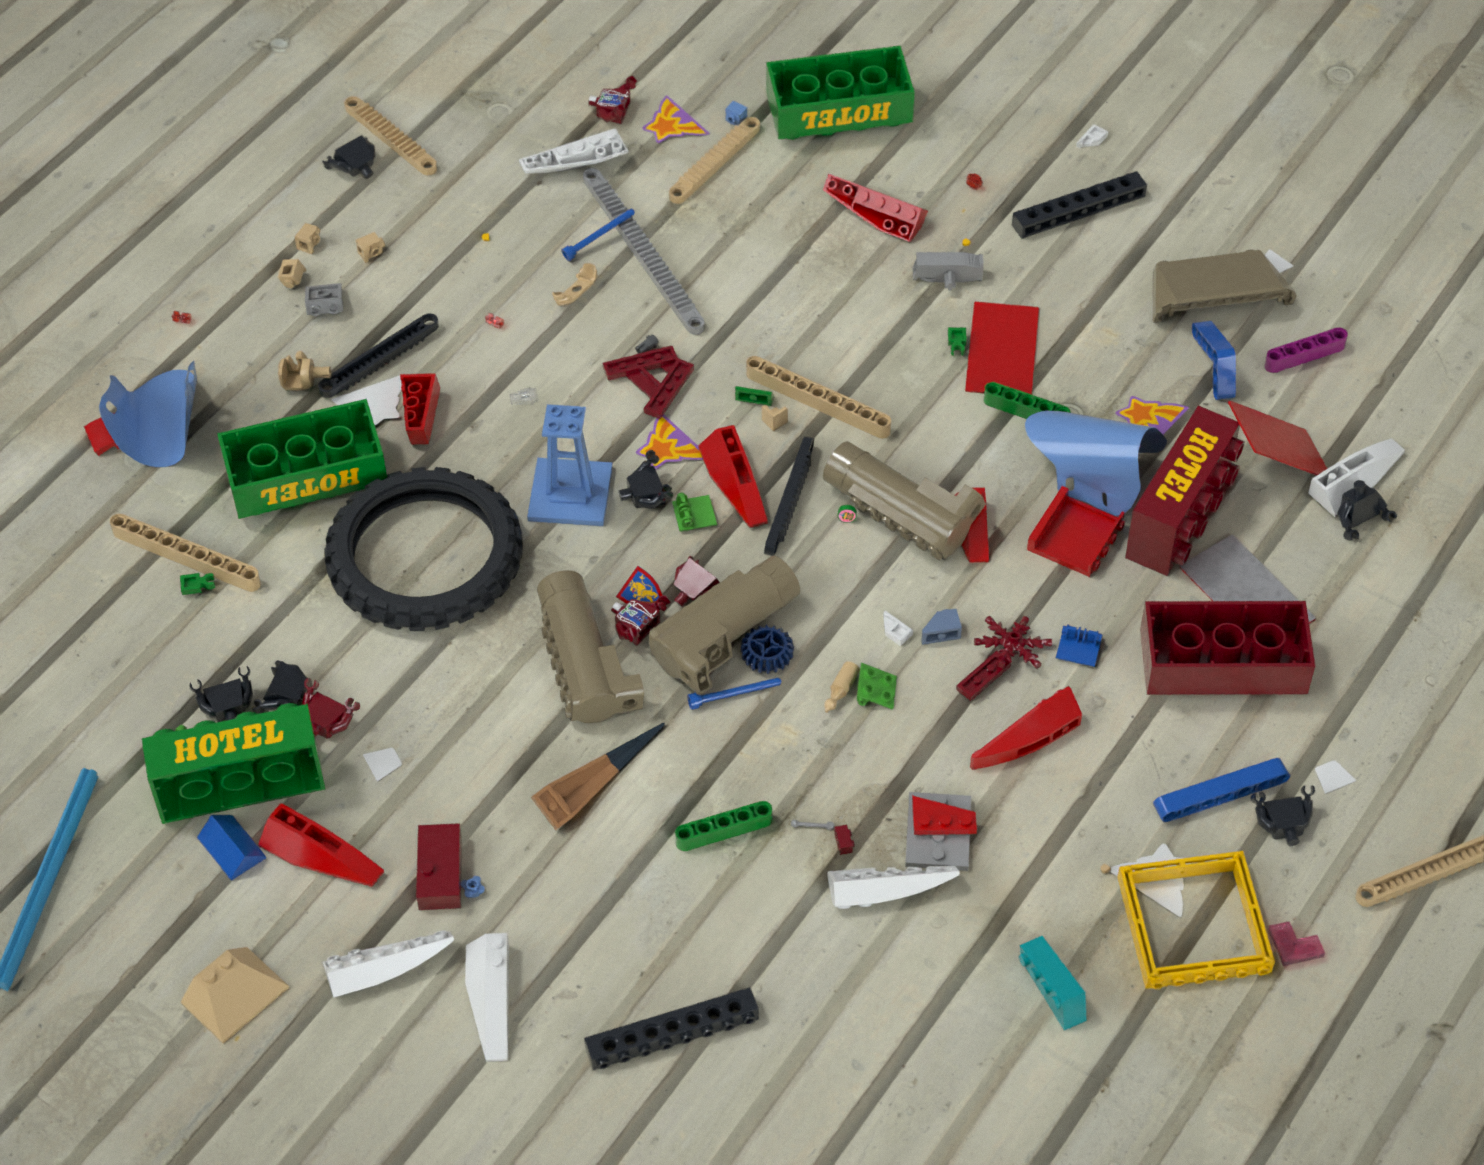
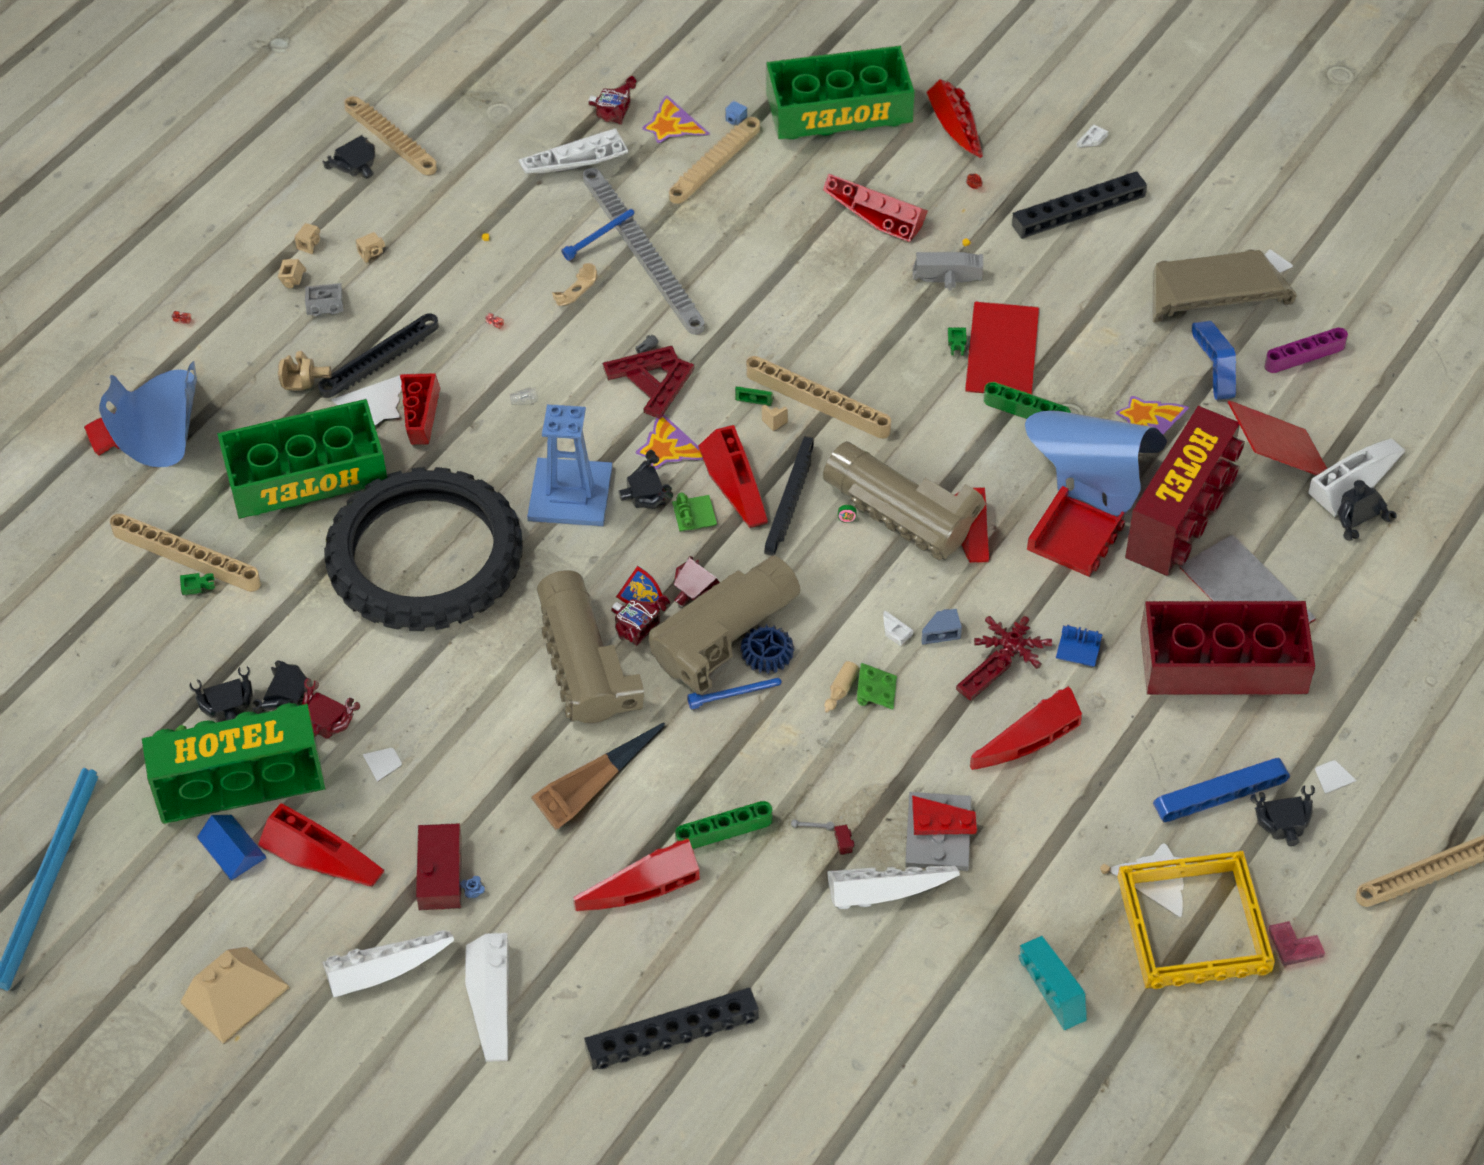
(643, 880): none -> red wedge
(955, 115): none -> red wedge

